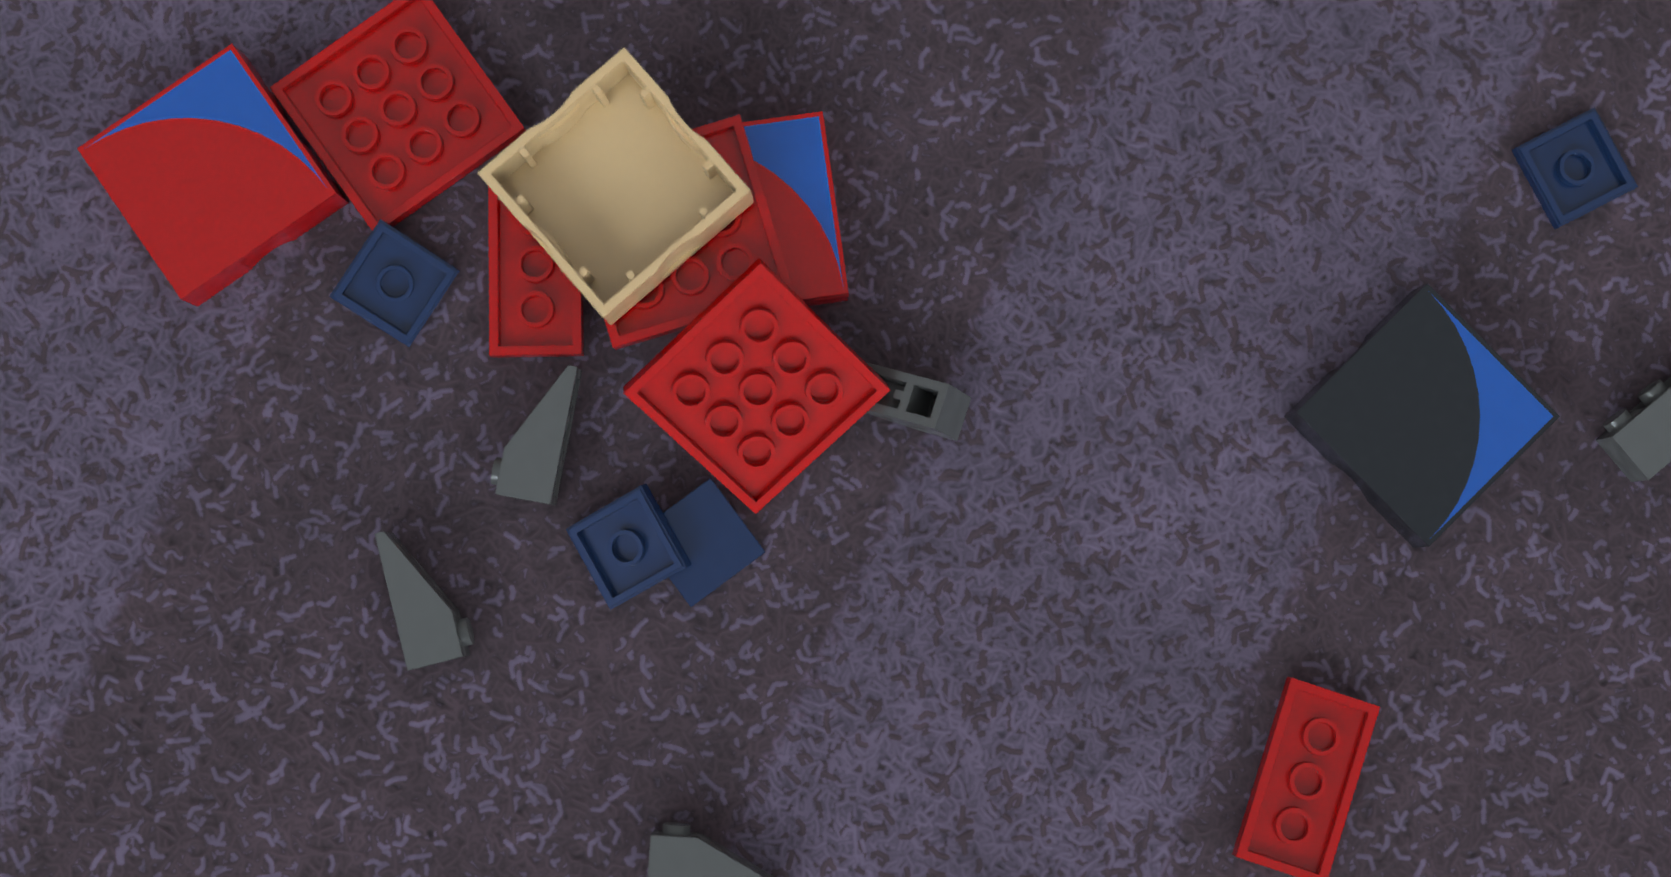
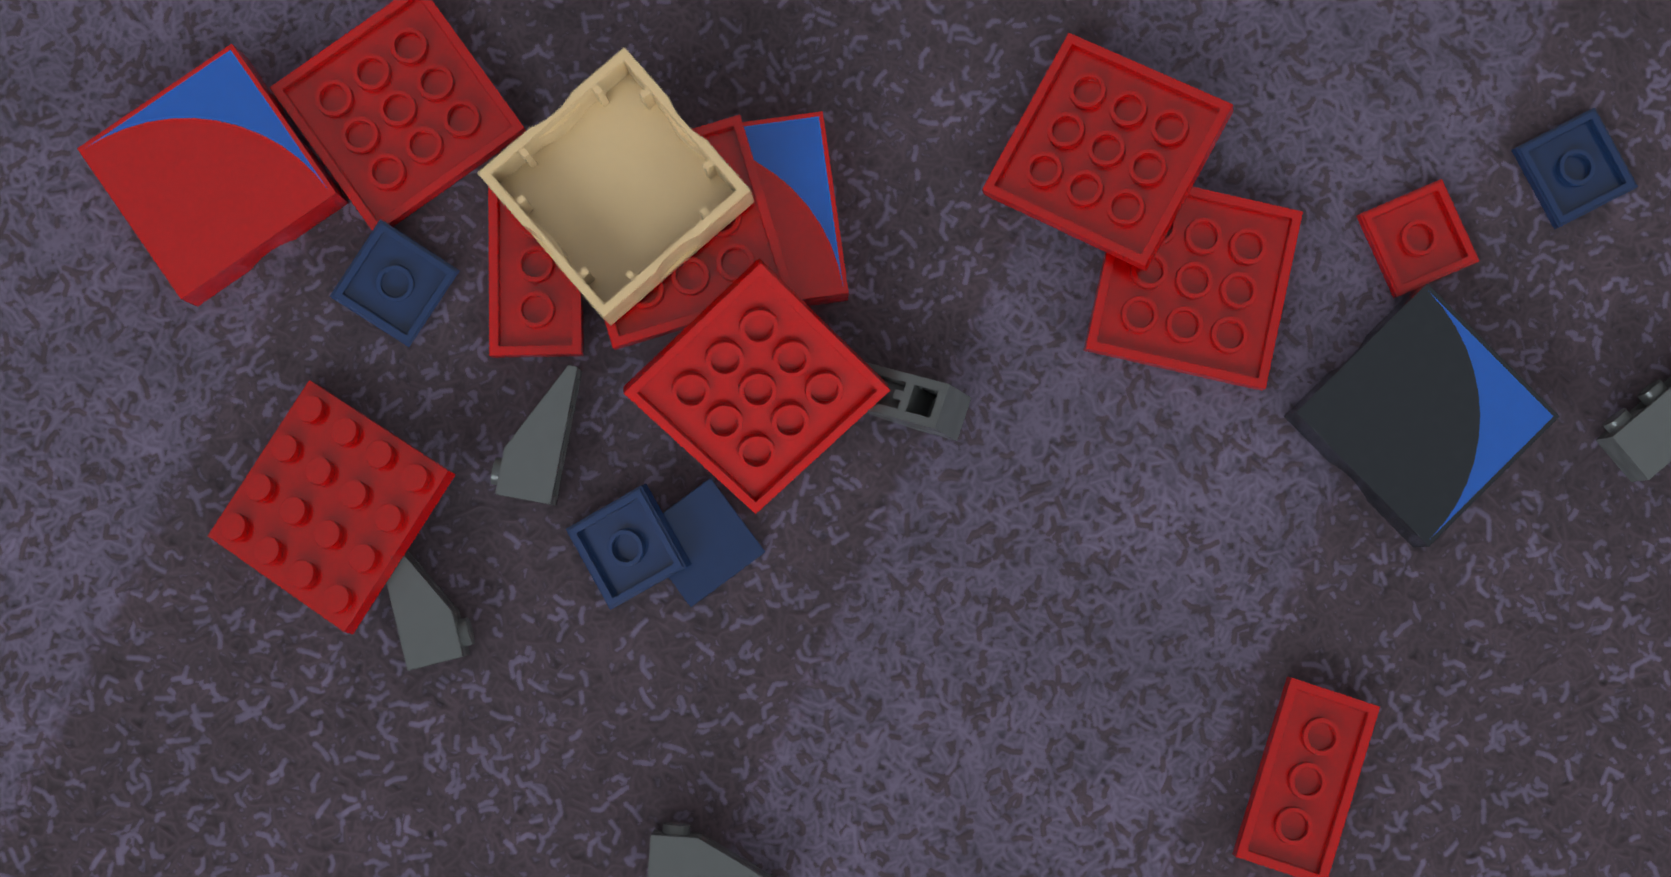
(331, 507): none -> red plate
(1108, 150): none -> red plate
(1207, 296): none -> red plate
(1417, 238): none -> red tile

